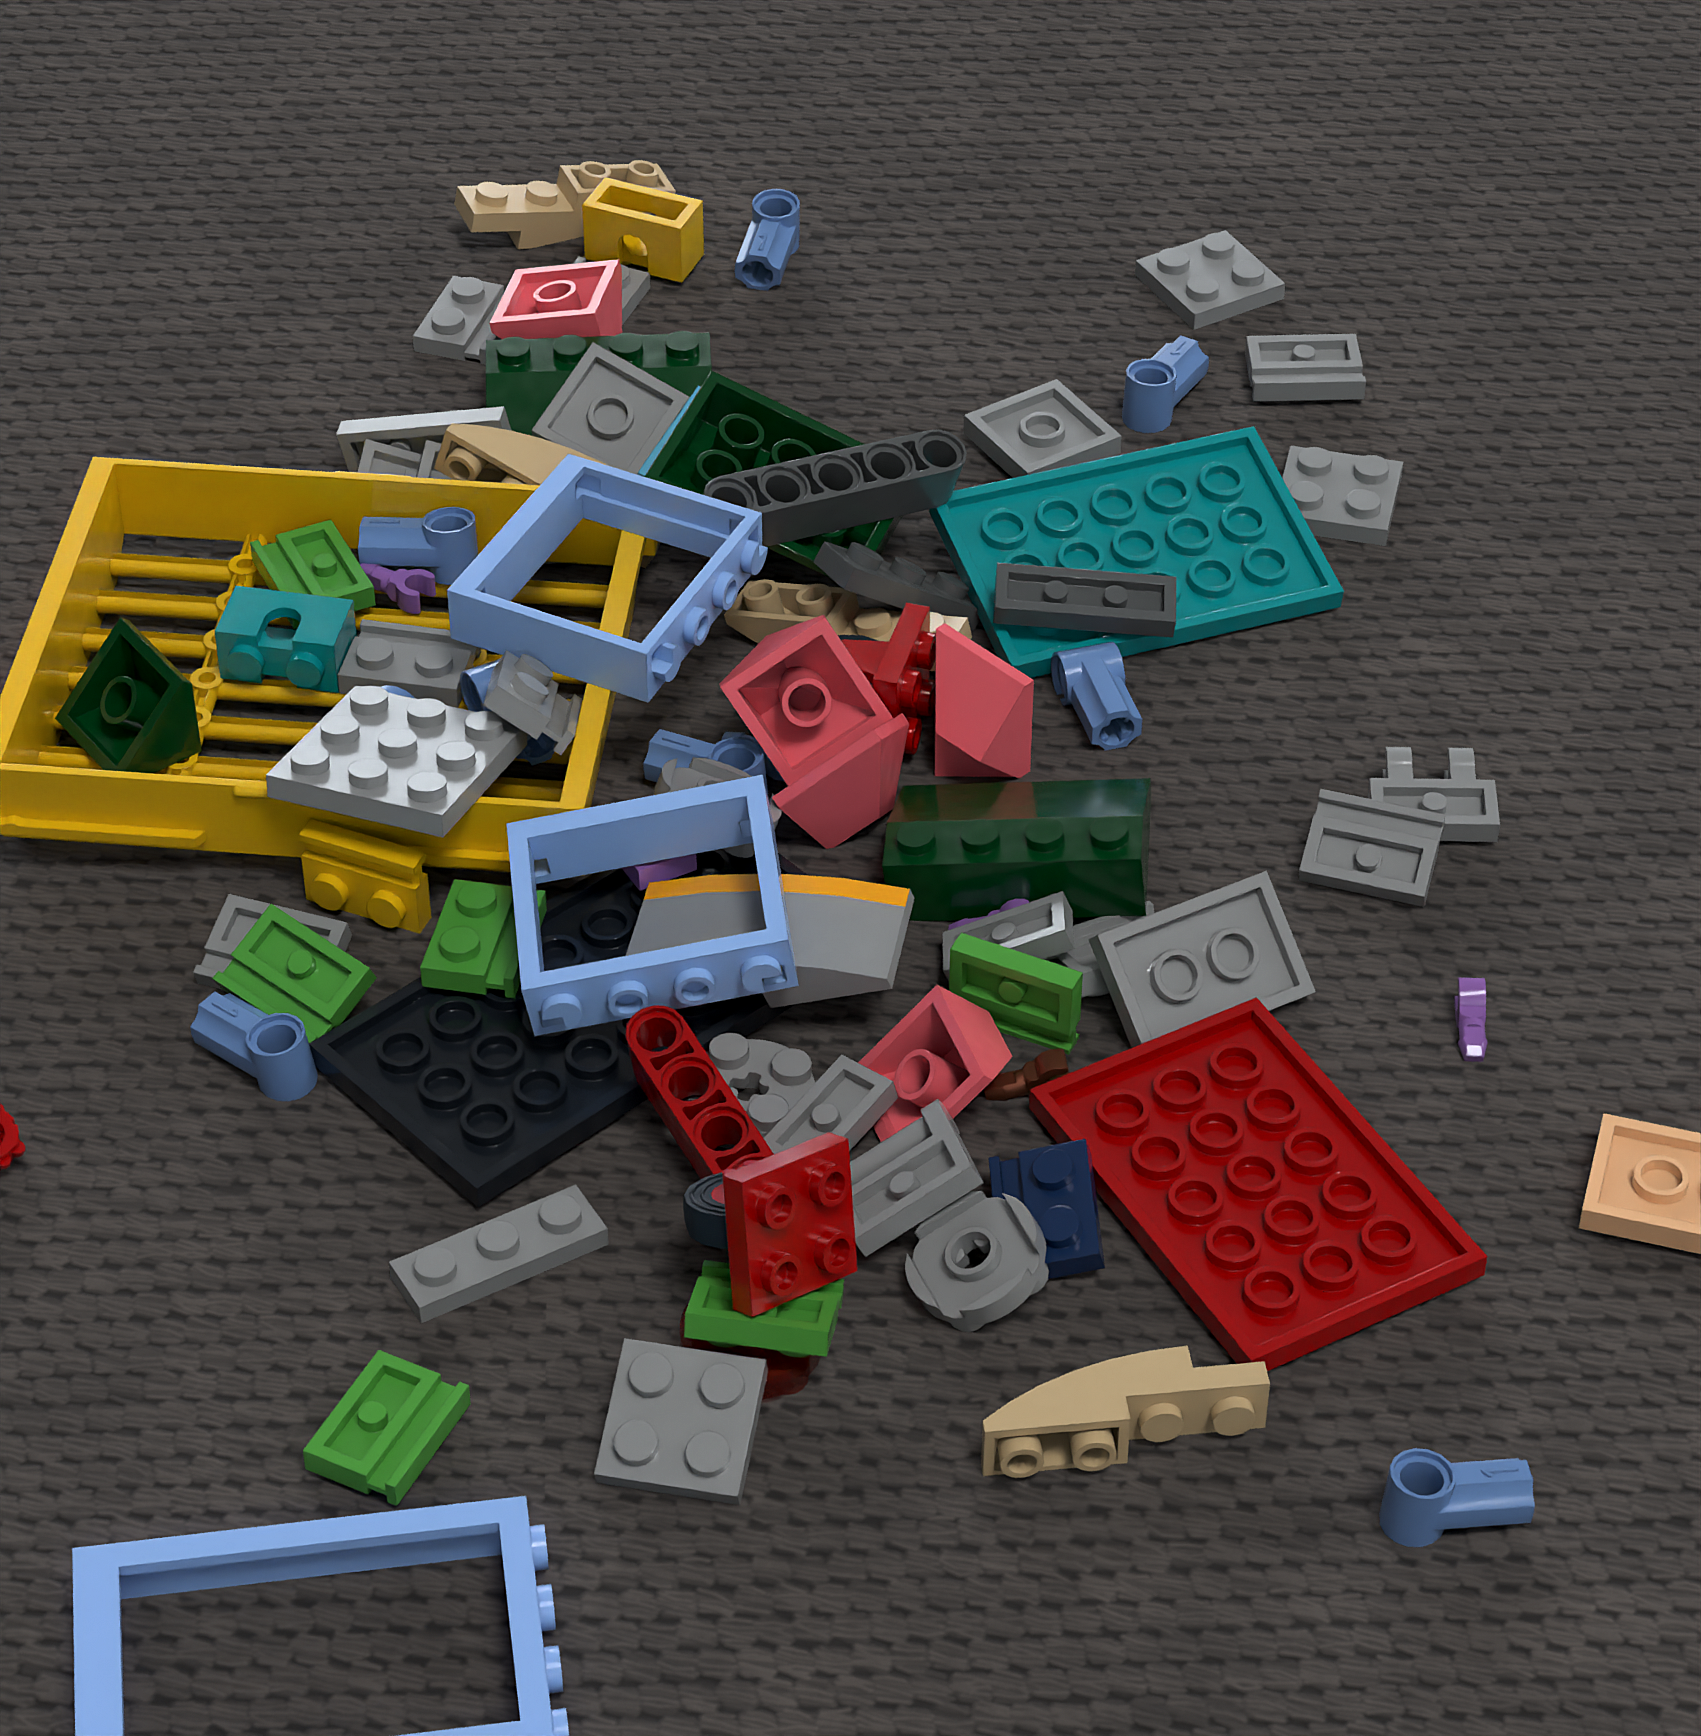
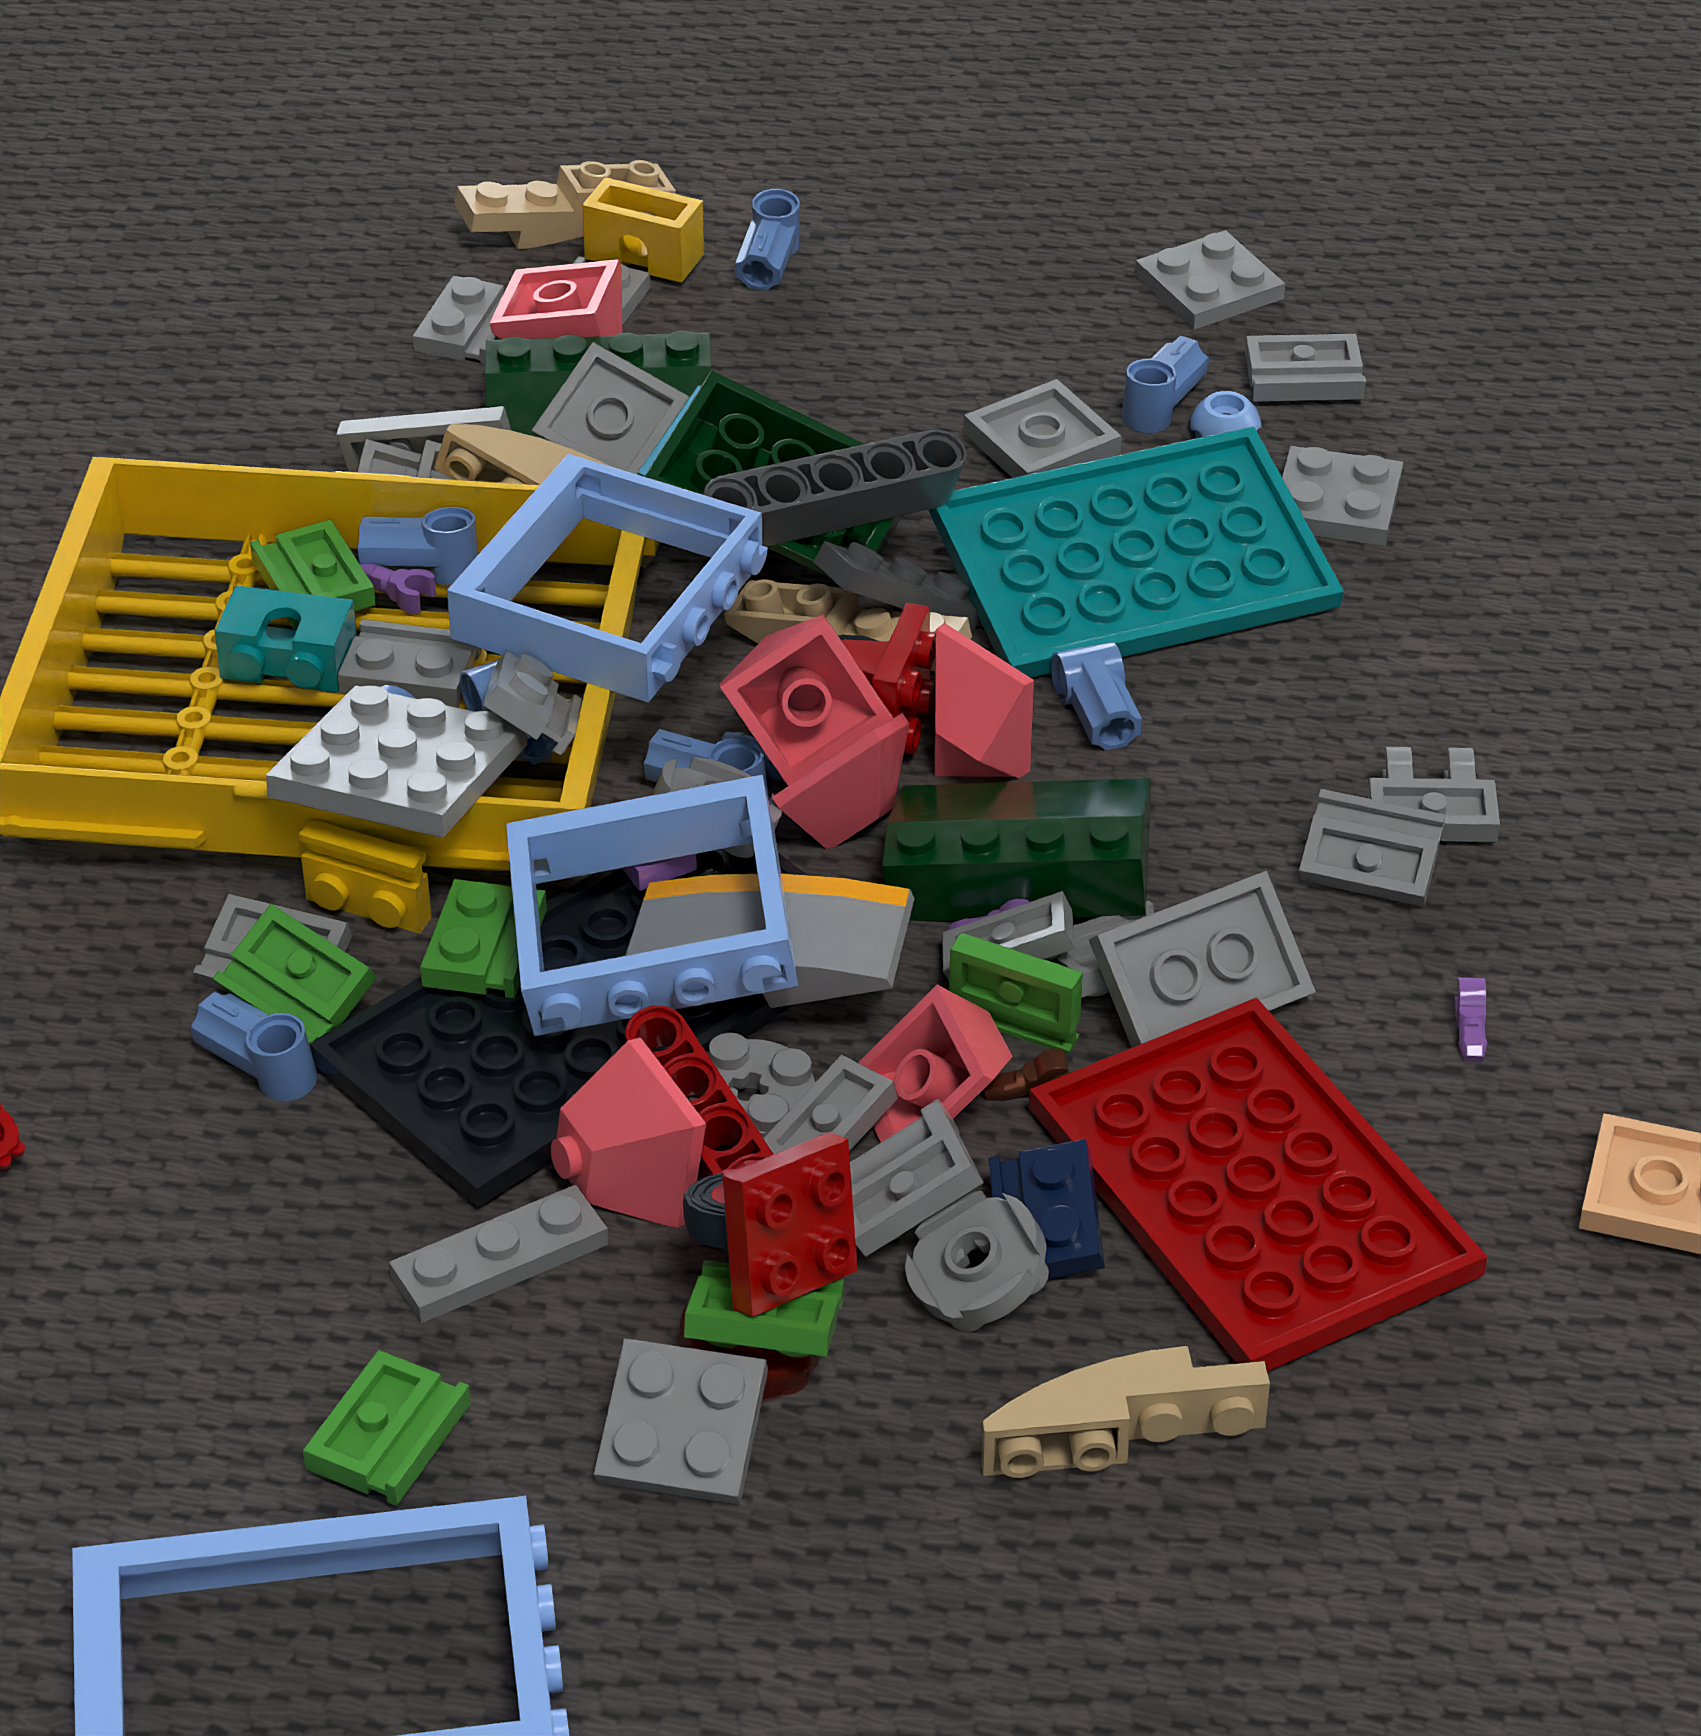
(132, 706): dark green slope -> none
(631, 1138): none -> coral slope
(1085, 600): dark grey plate -> none
(1223, 413): none -> light blue plate
(1432, 1495): medium blue piece -> none

